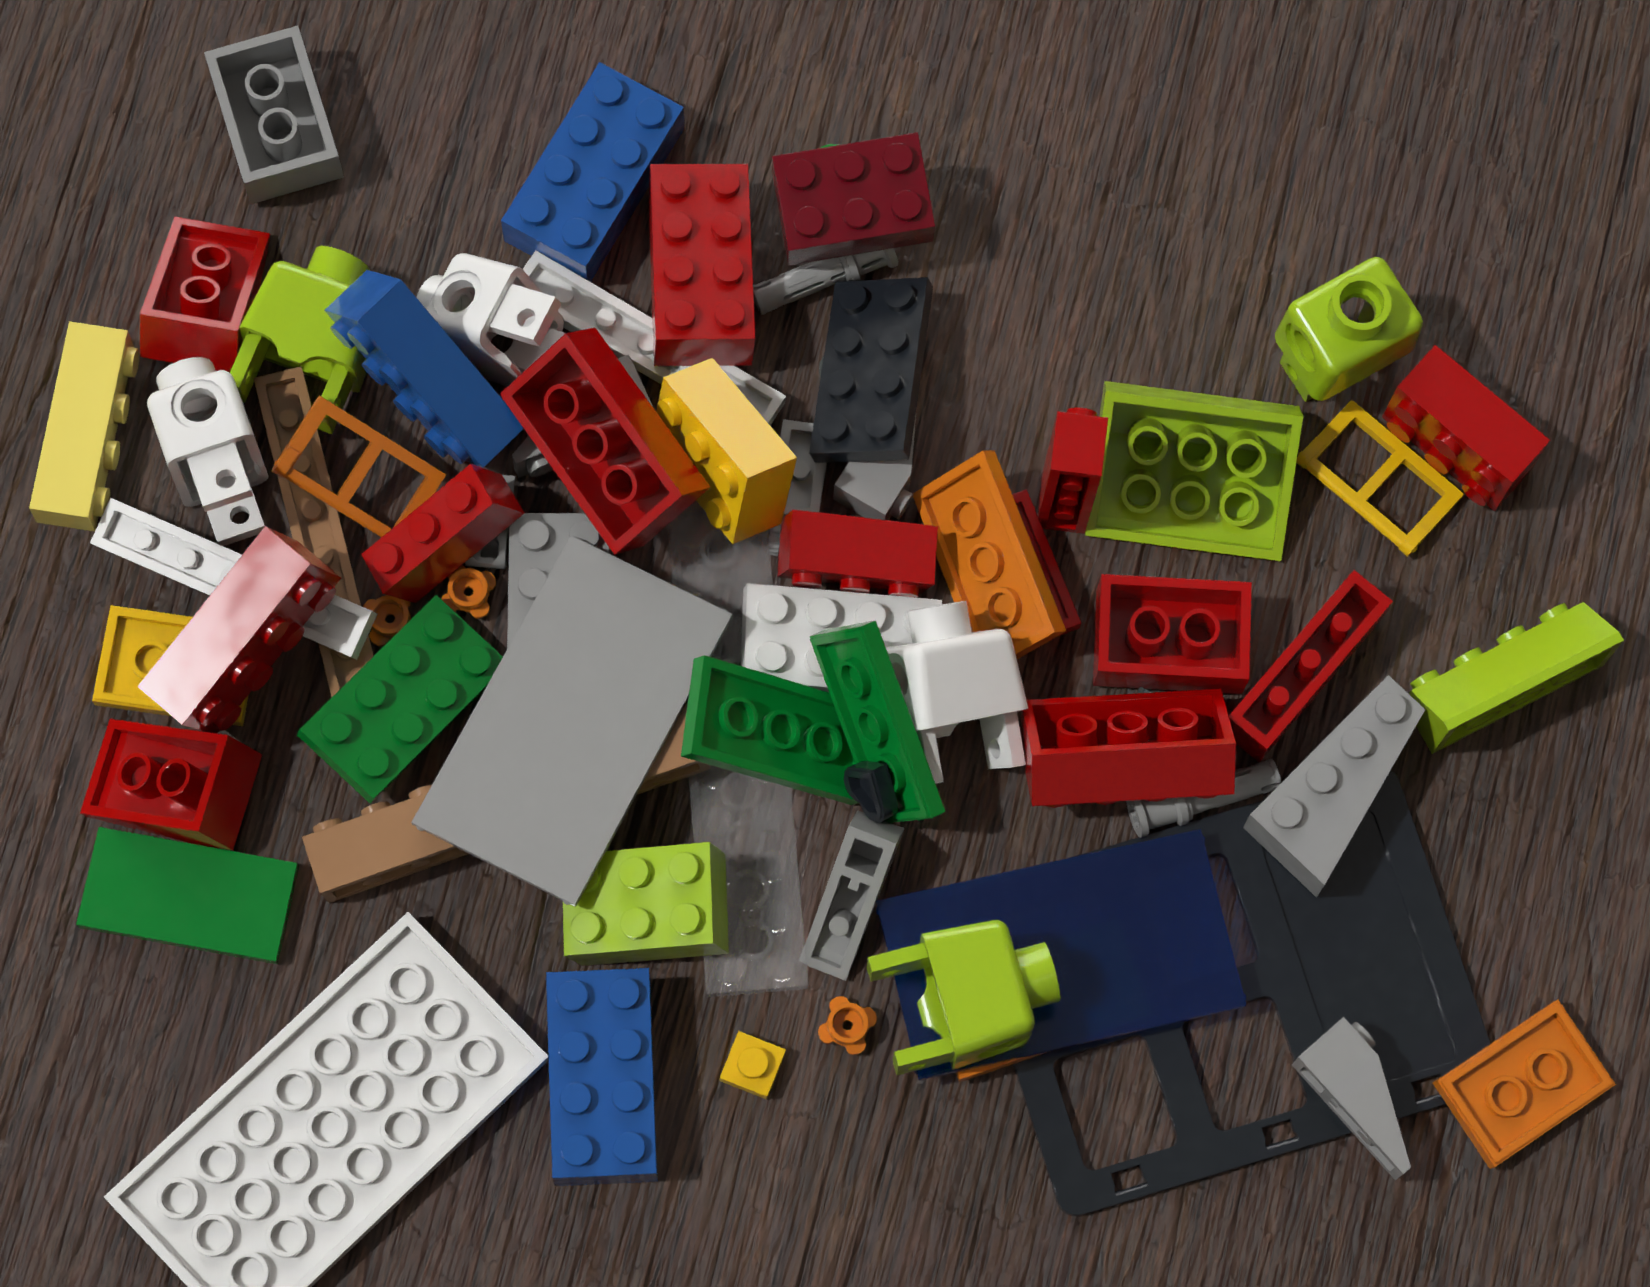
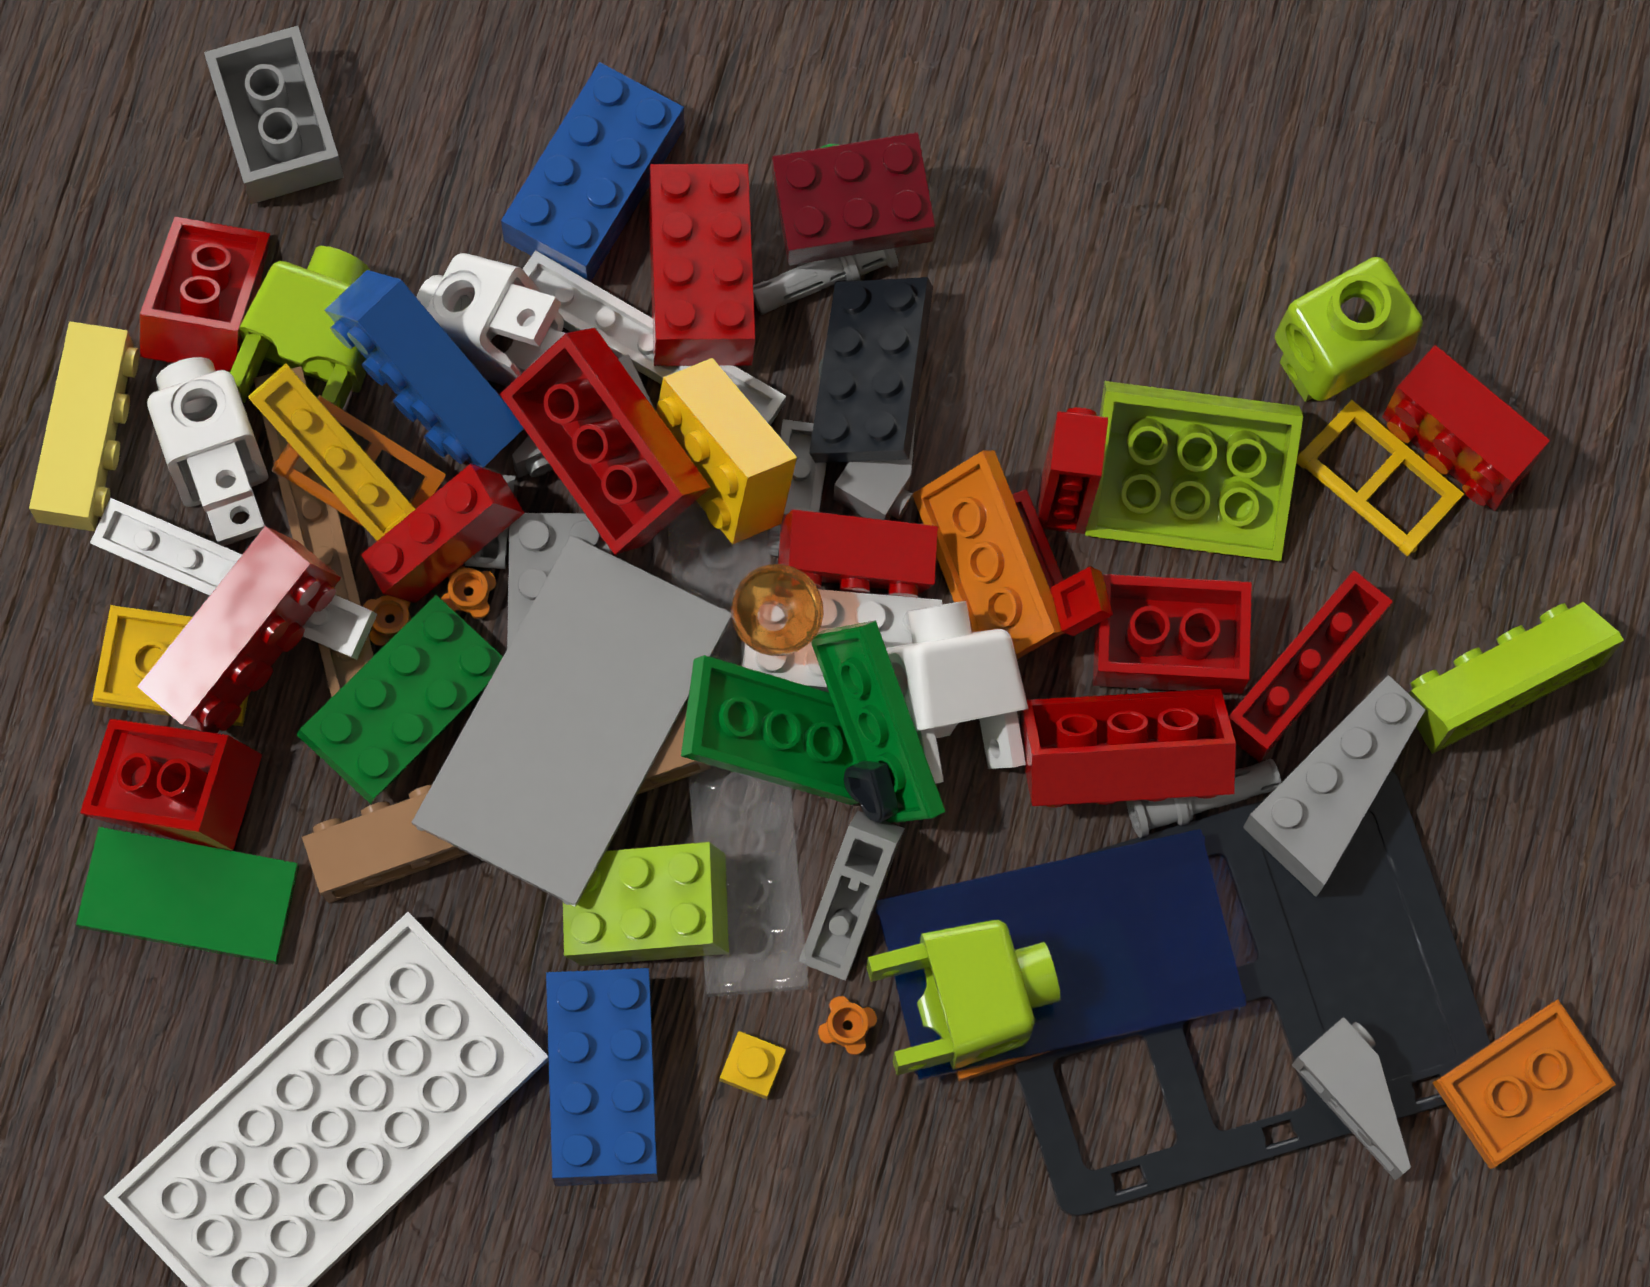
(331, 452): none -> yellow plate
(789, 591): none -> clear orange piece
(1081, 601): none -> red plate

